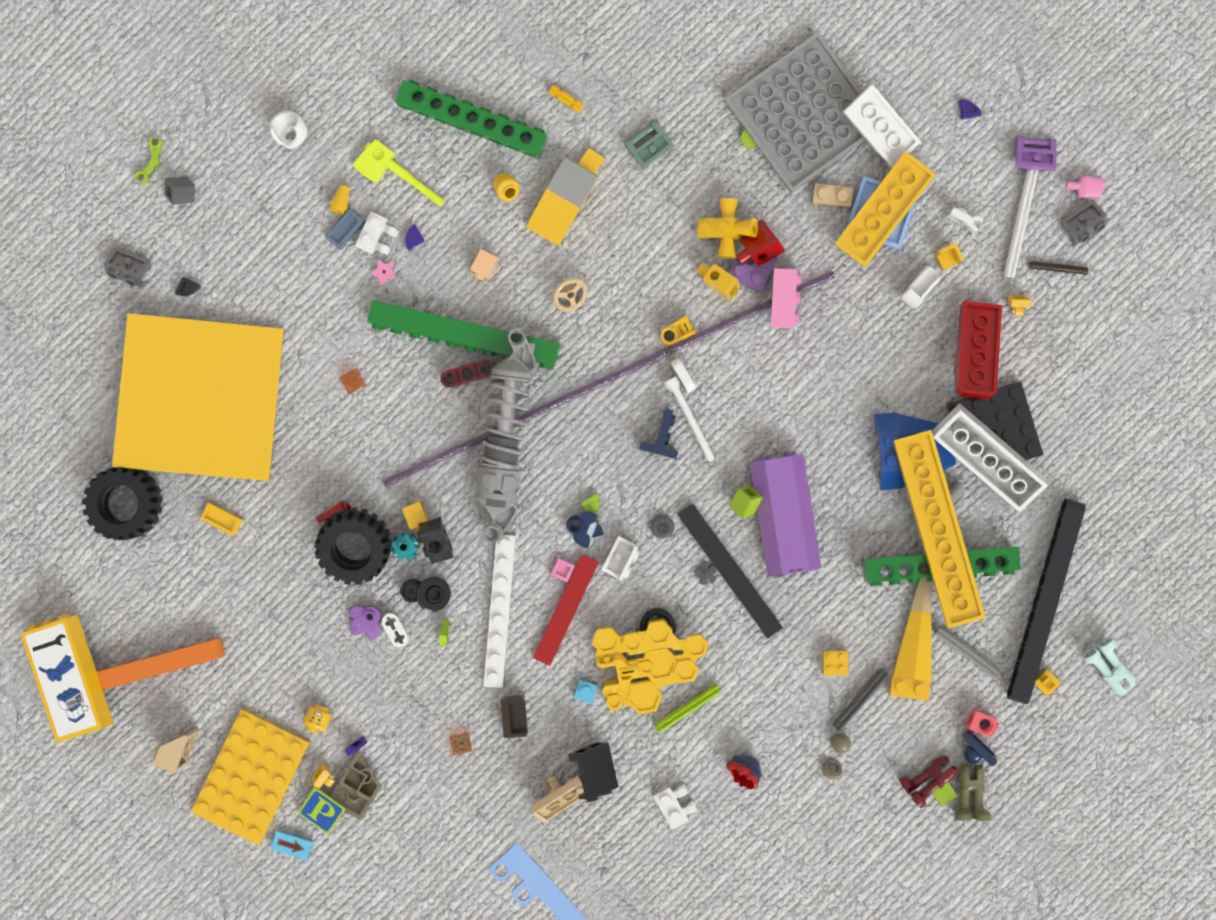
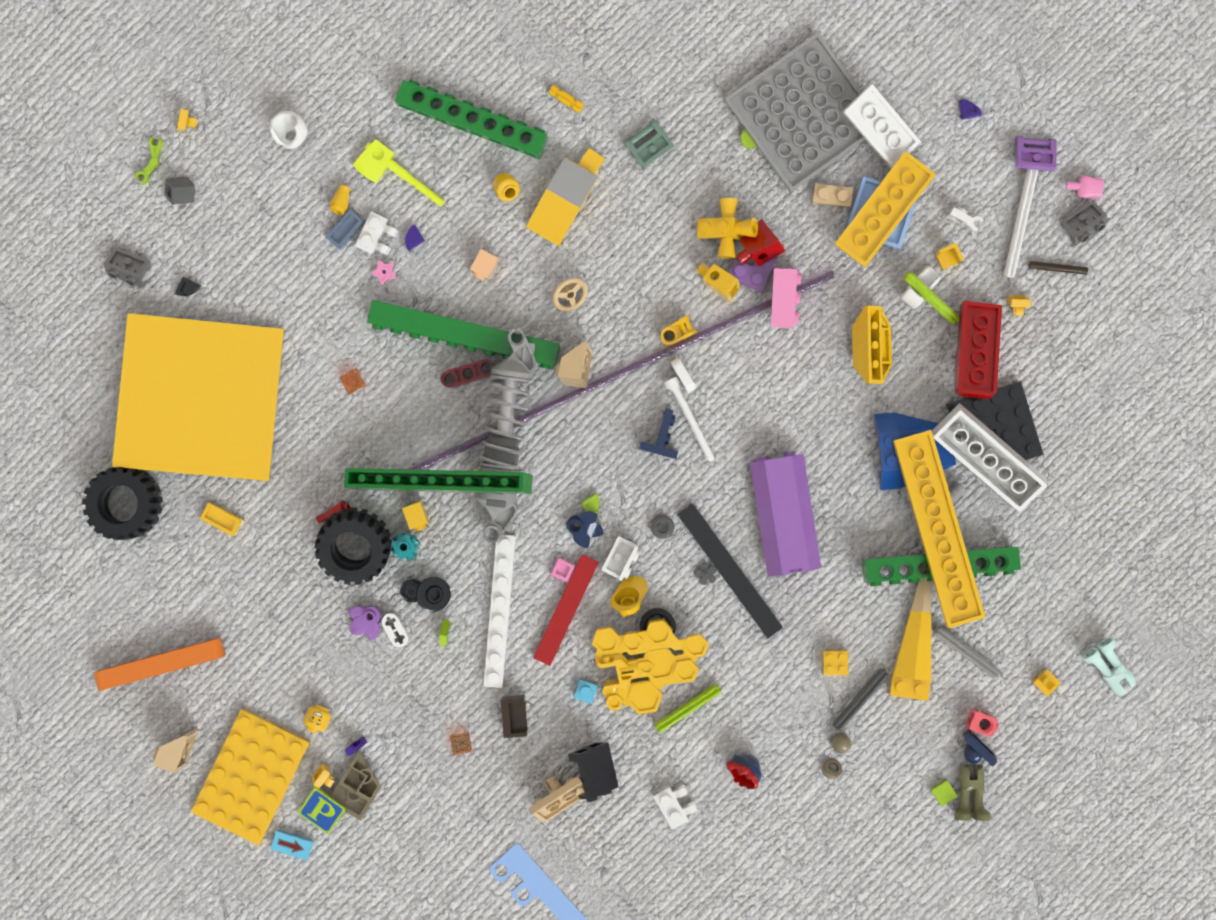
(66, 677): brick -> none
(184, 121): none -> yellow tile
(435, 531): black brick -> none
(438, 481): none -> green brick
(575, 366): none -> tan slope
(629, 595): none -> yellow piece
(745, 501): lime brick -> none
(872, 345): none -> yellow wedge
(931, 297): none -> lime axle
(933, 771): dark red piece -> none
(1046, 601): black beam -> none

